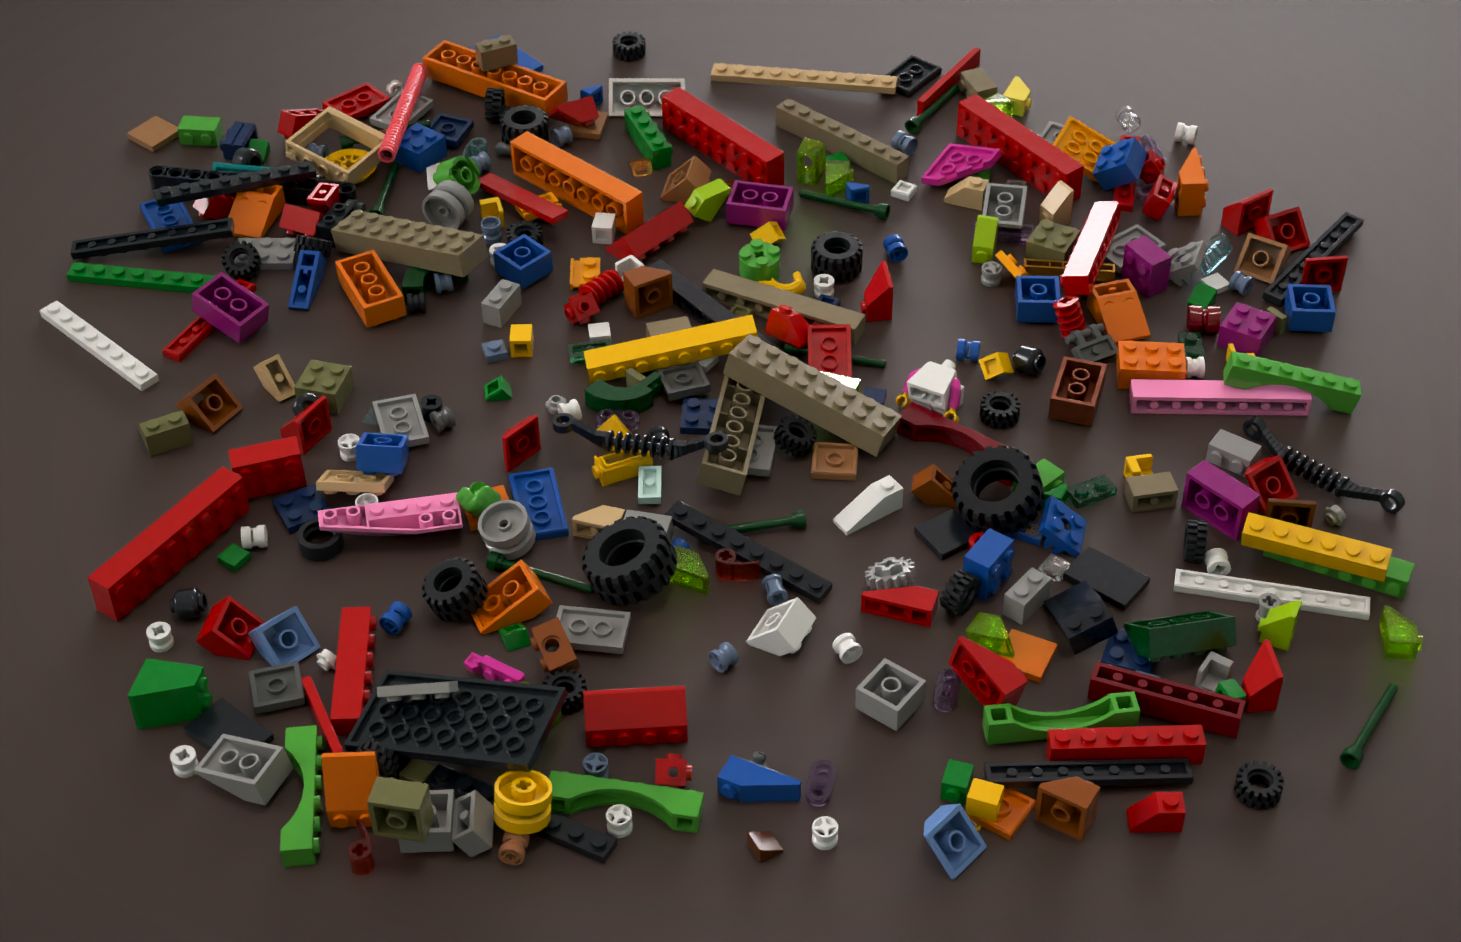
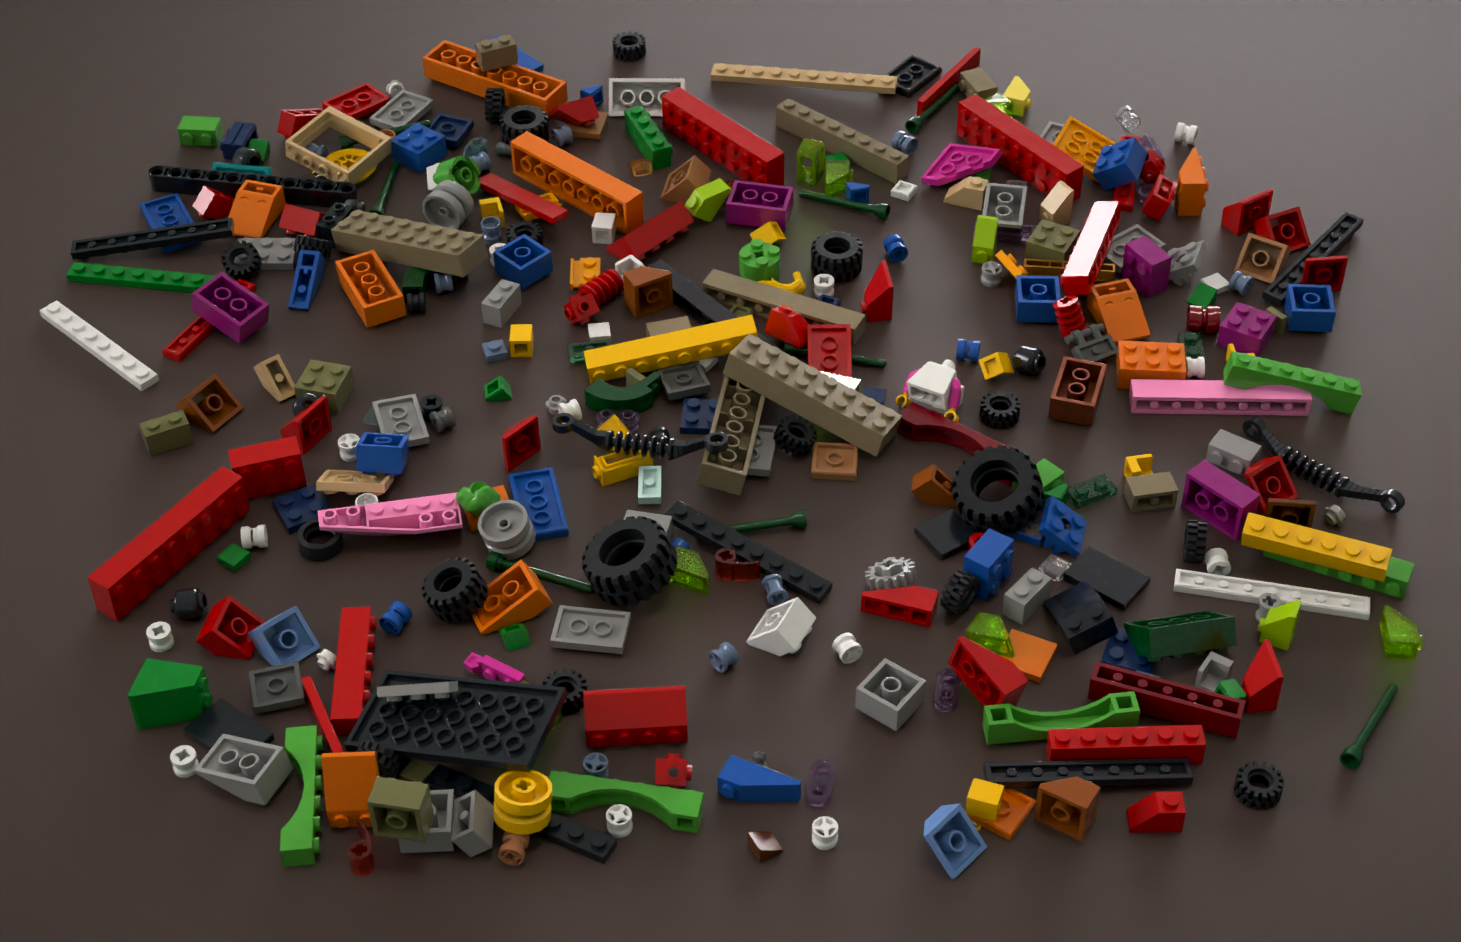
(153, 133): medium nougat tile -> none
(235, 183): black plate -> none
(323, 197): red slope -> none
(402, 113): coral piece -> none
(552, 634): dark orange brick -> none
(593, 520): tan slope -> none
(871, 505): white slope -> none
(956, 781): green brick -> none
(1217, 250): clear light blue slope -> none

